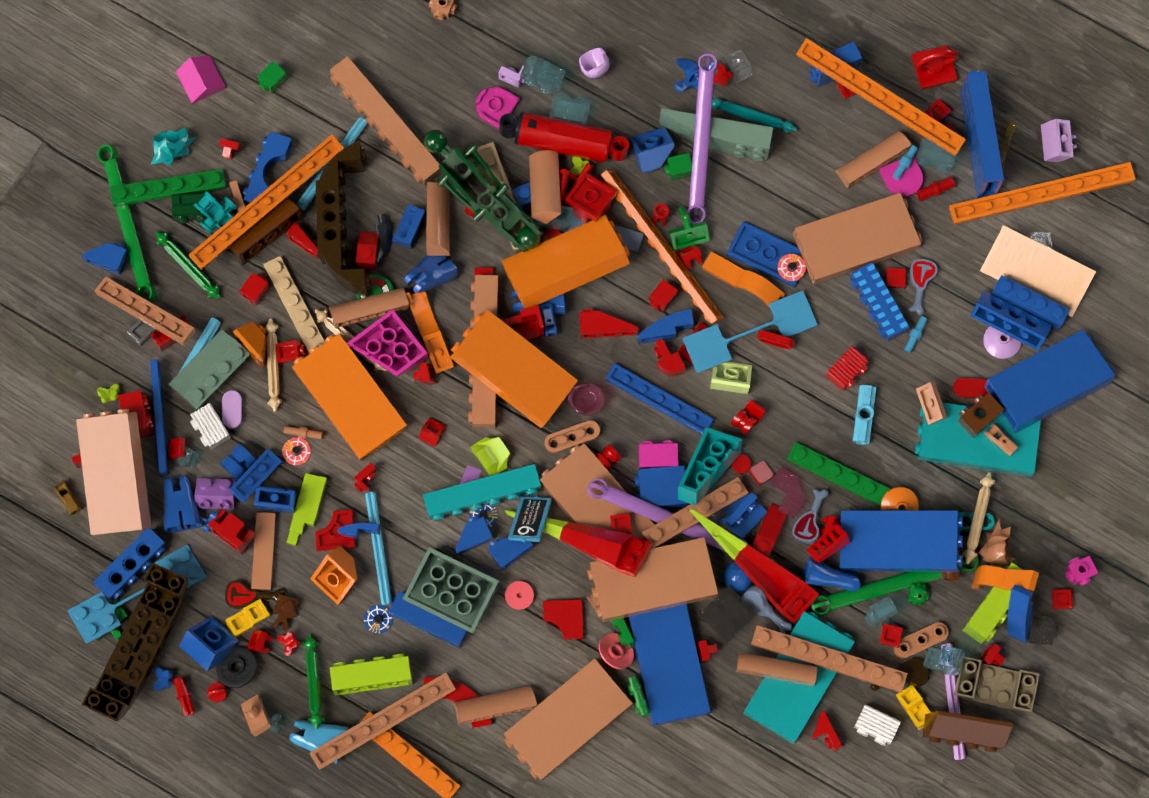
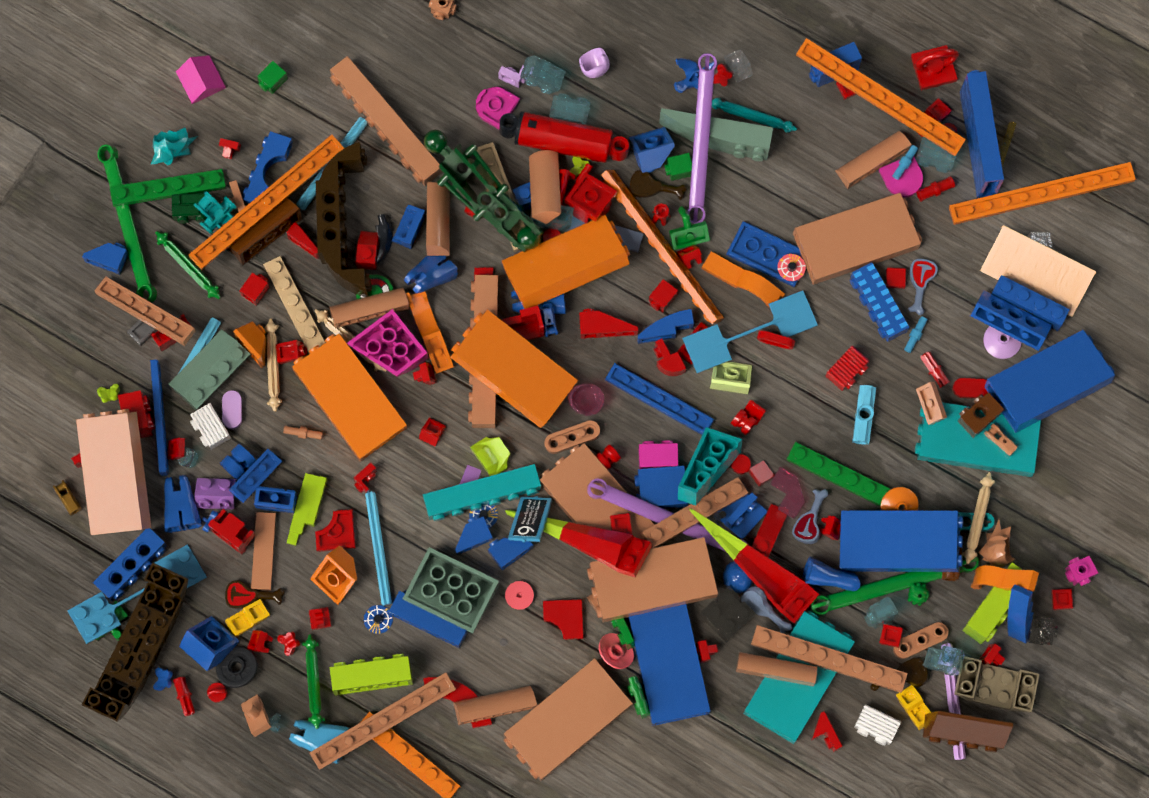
(285, 608): reddish brown plate -> none
(296, 451): coral piece -> none
(320, 618): none -> red tile
(354, 530): blue slope -> none
(644, 186): none -> dark brown piece
(825, 539): red slope -> none
(934, 369): none -> red axle
(1057, 140): lavender brick -> none

